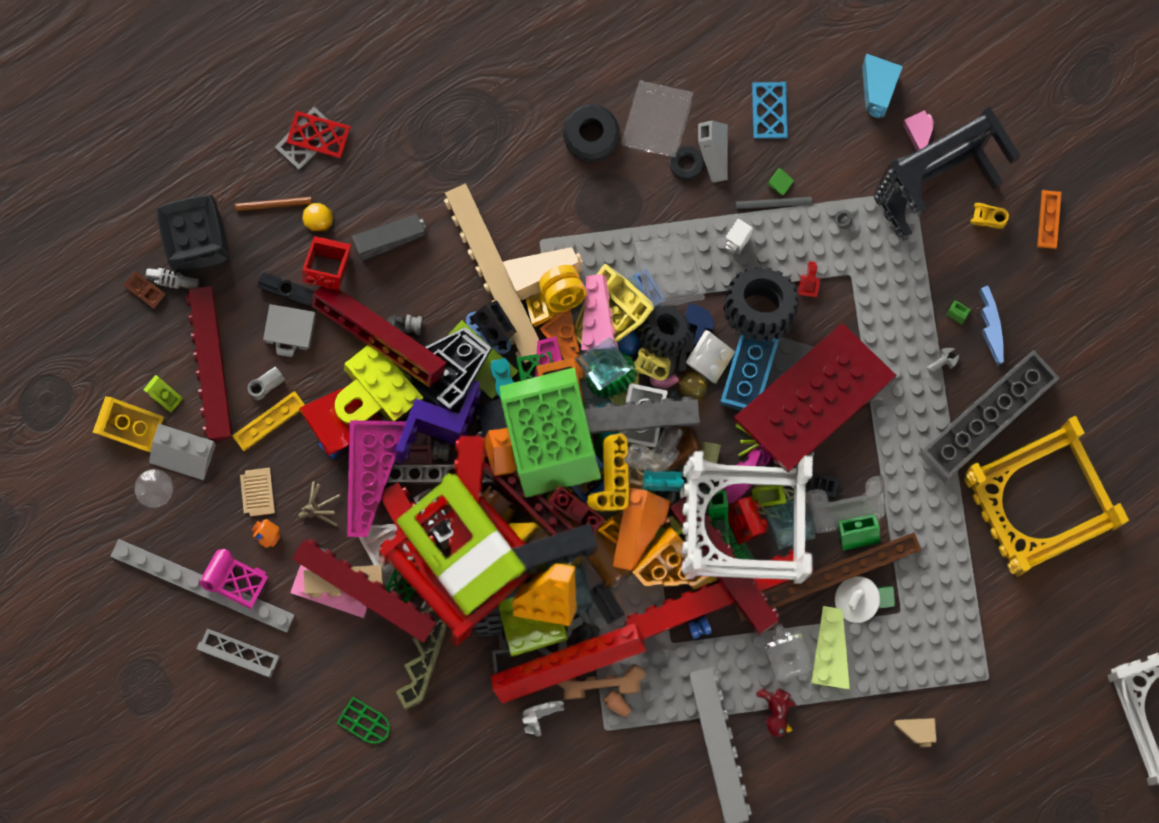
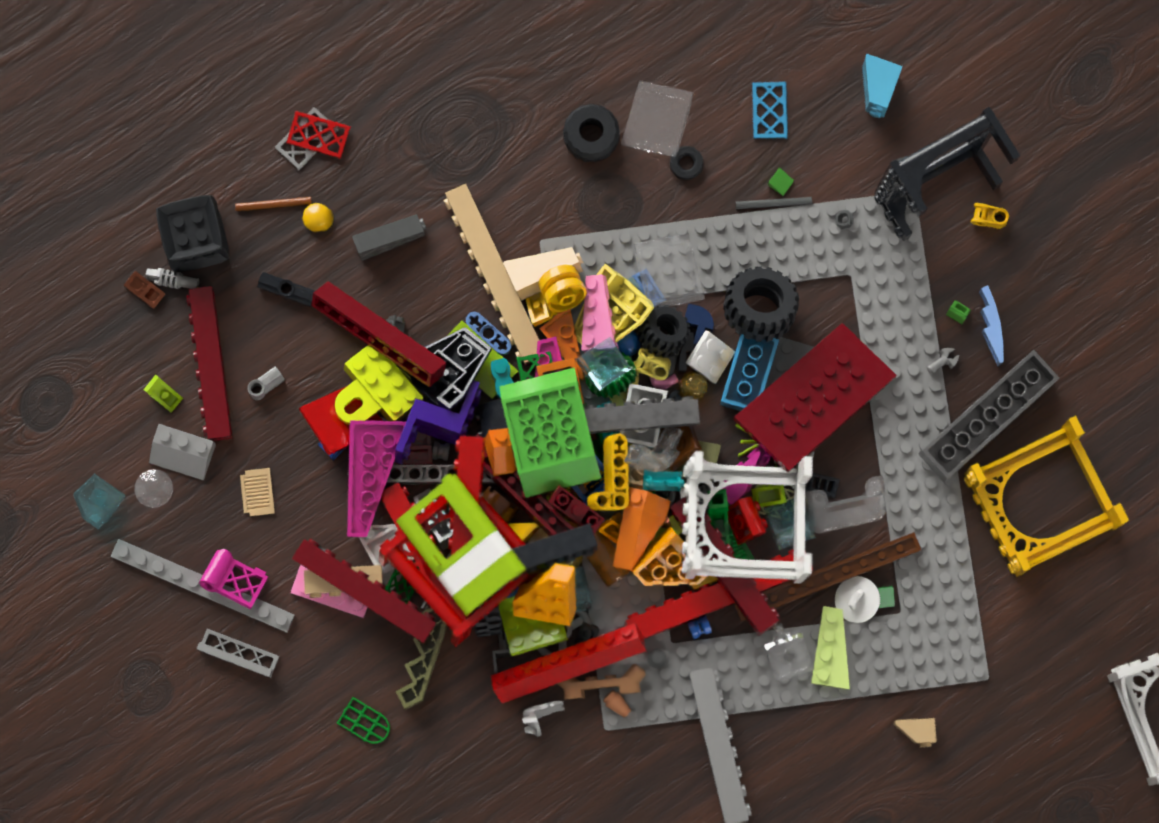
(97, 501): none -> clear light blue slope
(127, 424): yellow slope -> none
(266, 533): orange head -> none
(268, 421): yellow tile -> none
(289, 328): light grey piece -> none
(313, 509): dark tan plant -> none
(320, 247): red window -> none
(413, 324): light grey wheel -> none
(494, 323): black brick -> none
(606, 603): black hinge -> none
(714, 148): light grey slope -> none
(738, 237): white brick -> none
(779, 706): dark red animal -> none
(809, 283): red plate -> none
(859, 532): green brick -> none
(919, 129): bright pink slope -> none
(1049, 219): orange plate -> none

